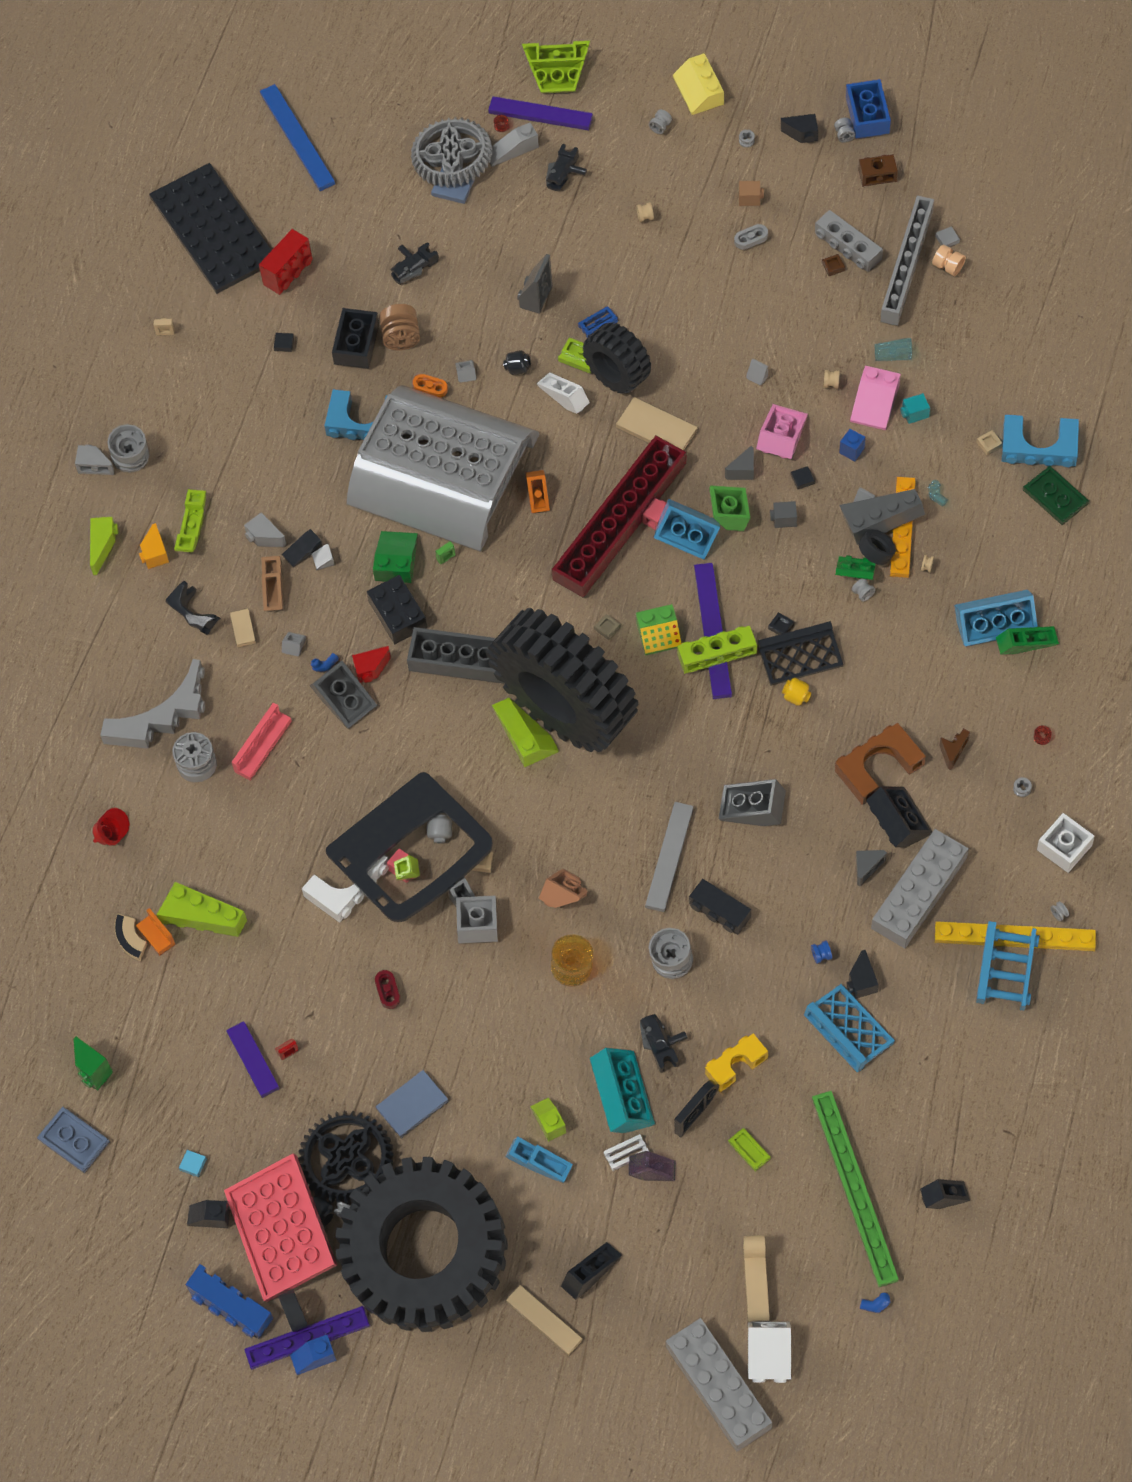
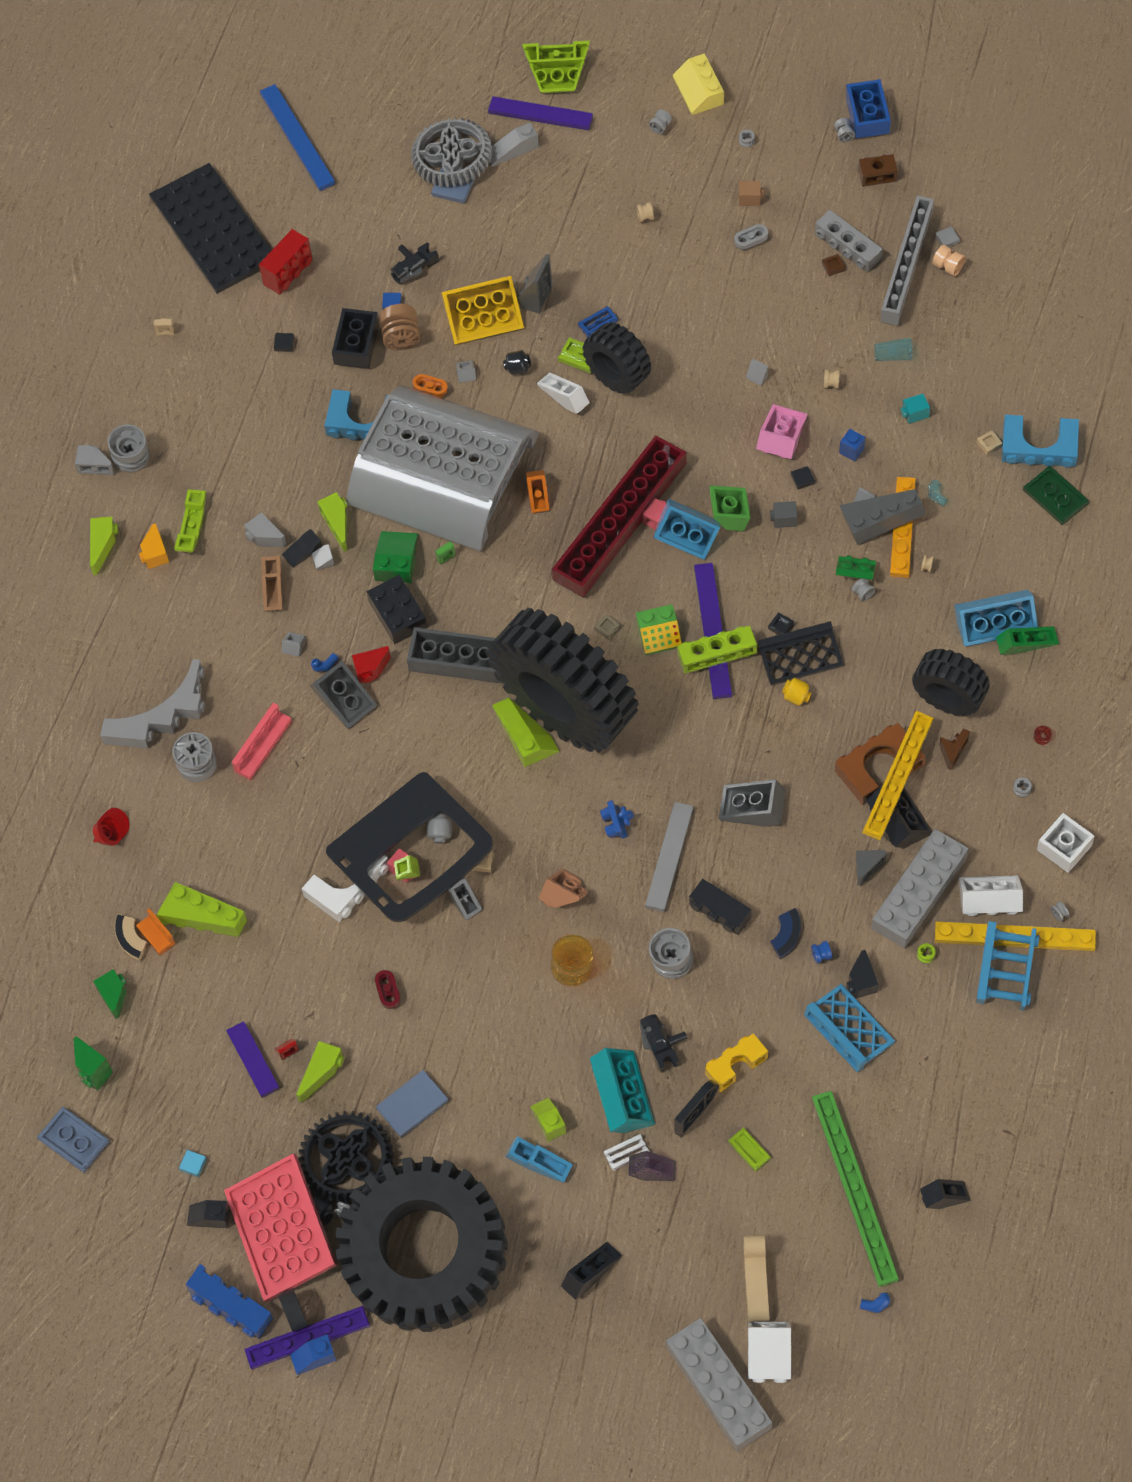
(112, 991): none -> green slope
(178, 601): black animal -> none
(242, 628): tan tile -> none
(320, 1069): none -> lime slope
(334, 513): none -> lime slope
(391, 299): none -> blue tile
(476, 919): light grey slope -> none
(482, 310): none -> yellow slope
(501, 118): clear red bush -> none
(544, 1320): tan tile -> none
(558, 171): black piece -> none
(618, 818): none -> blue hips
(647, 421): tan tile -> none
(742, 467): dark grey slope -> none
(788, 933): none -> tile
(801, 128): black slope -> none
(871, 552): black tyre -> none
(875, 397): bright pink slope -> none
(897, 775): none -> yellow tile
(928, 958): none -> lime bush
(951, 682): none -> black tyre
(991, 895): none -> white slope

